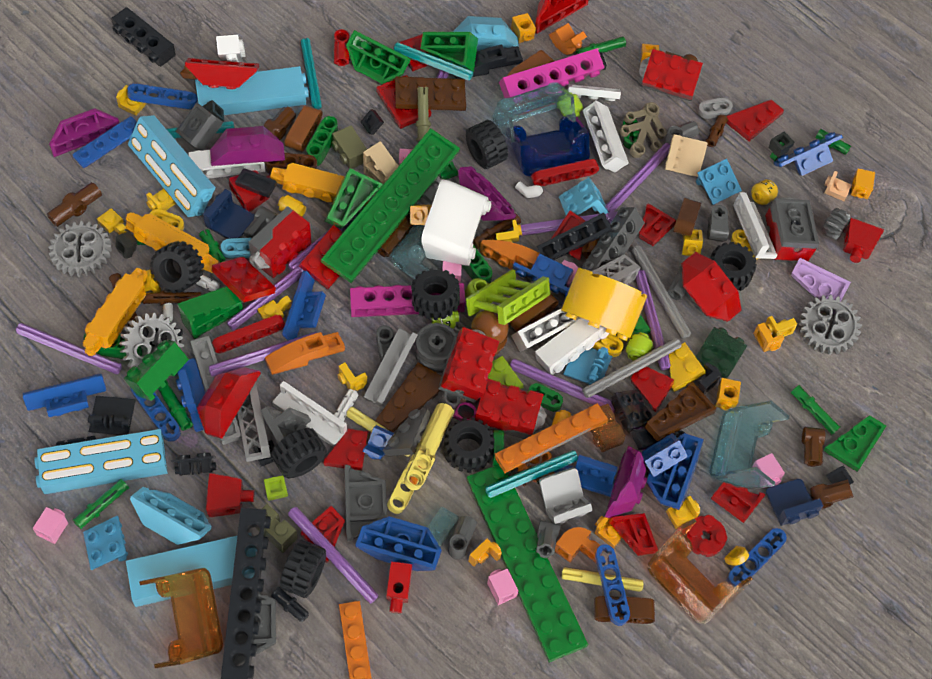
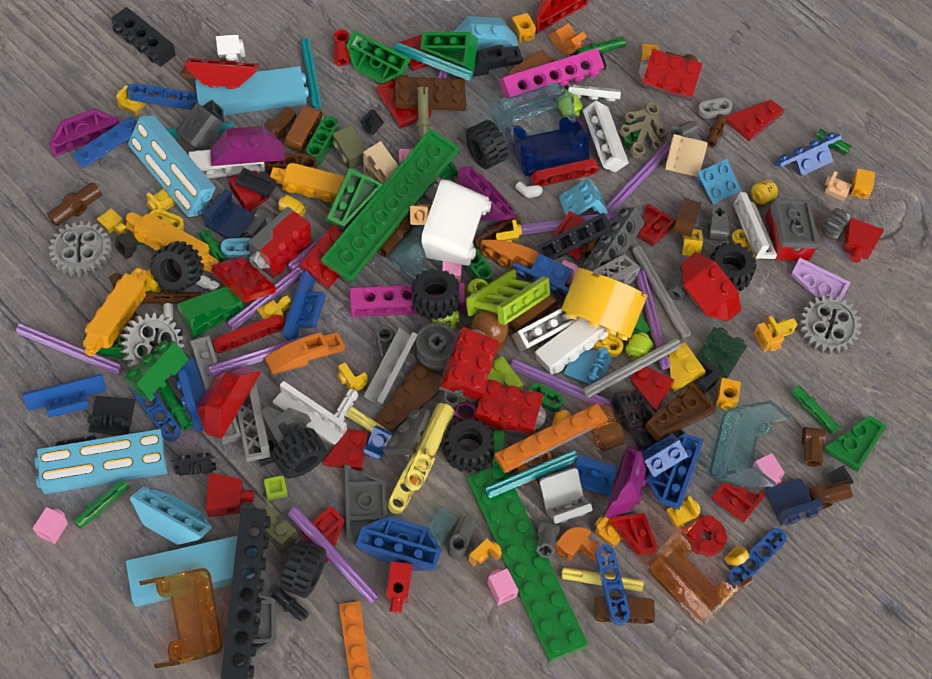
(105, 543): dark azure hinge -> none
(780, 145): pearl dark grey piece -> none

